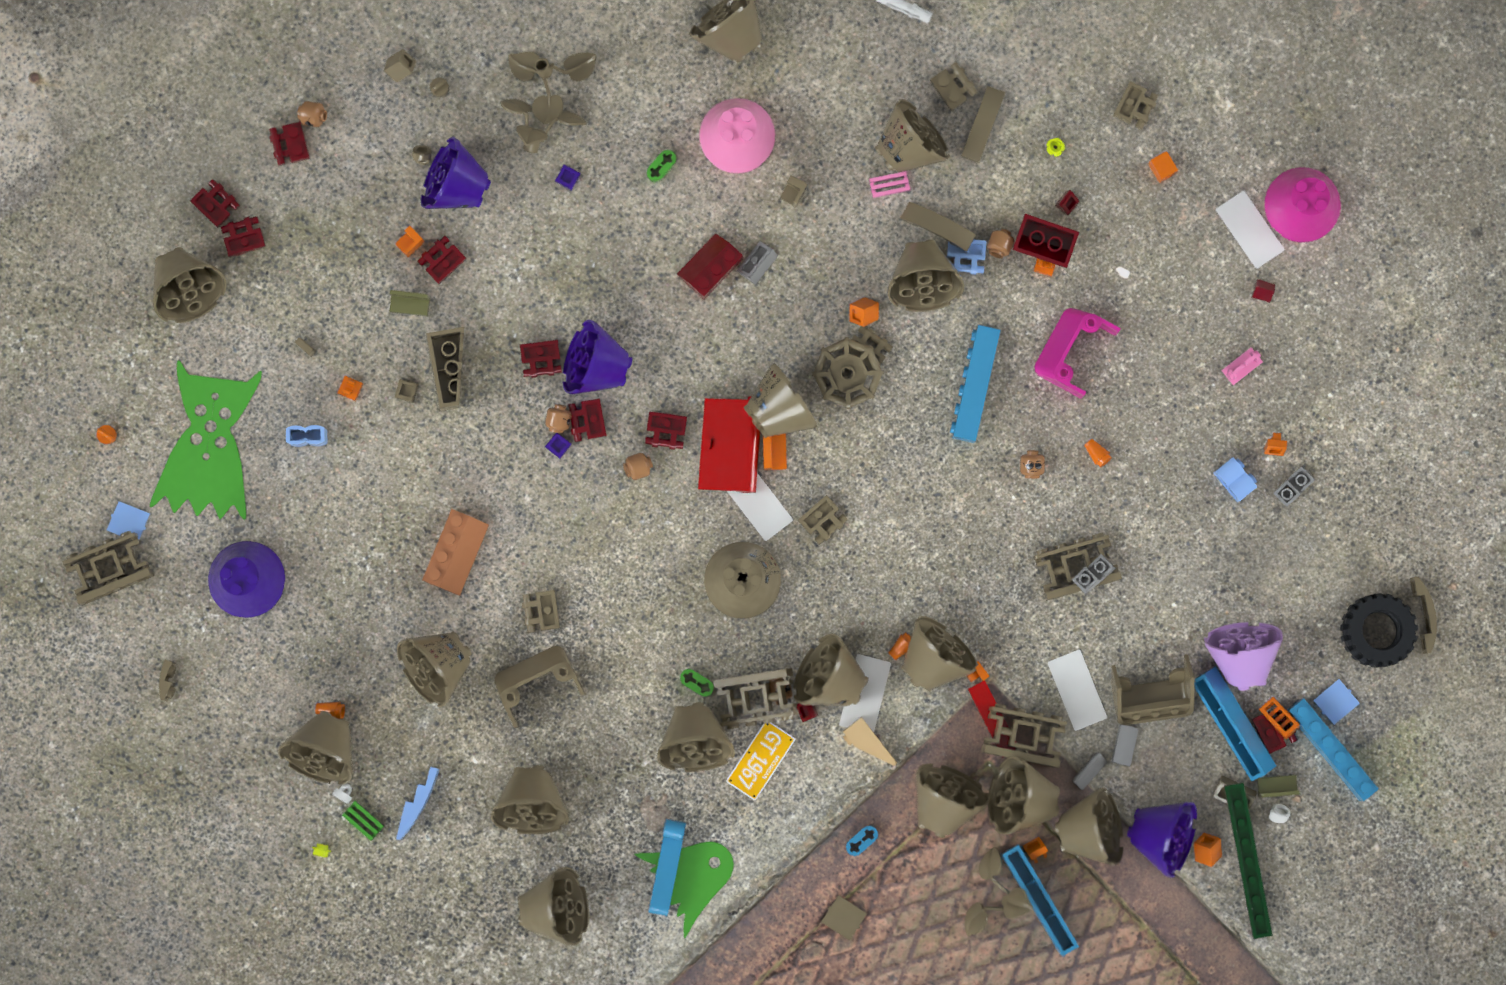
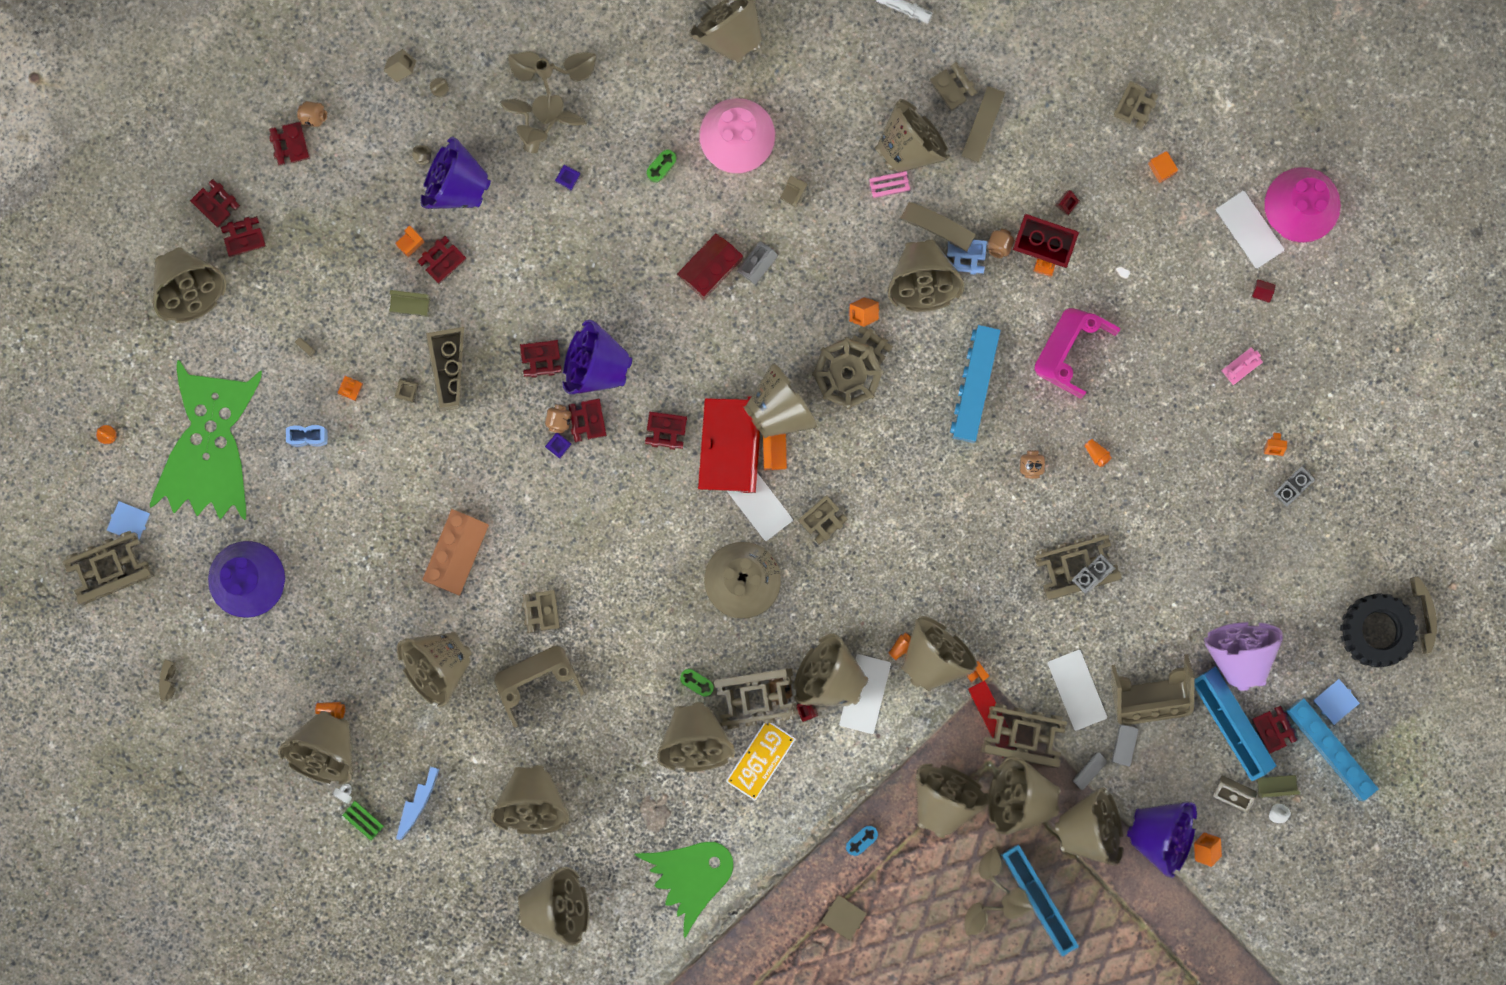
(321, 850): neon yellow plate -> none
(637, 466): medium nougat head -> none
(667, 867): dark azure beam -> none
(865, 739): tan slope -> none
(1035, 849): orange tile -> none
(1055, 142): neon yellow plate -> none
(1235, 479): light blue brick -> none
(1248, 860): dark green plate -> none
(1286, 734): orange slope -> none

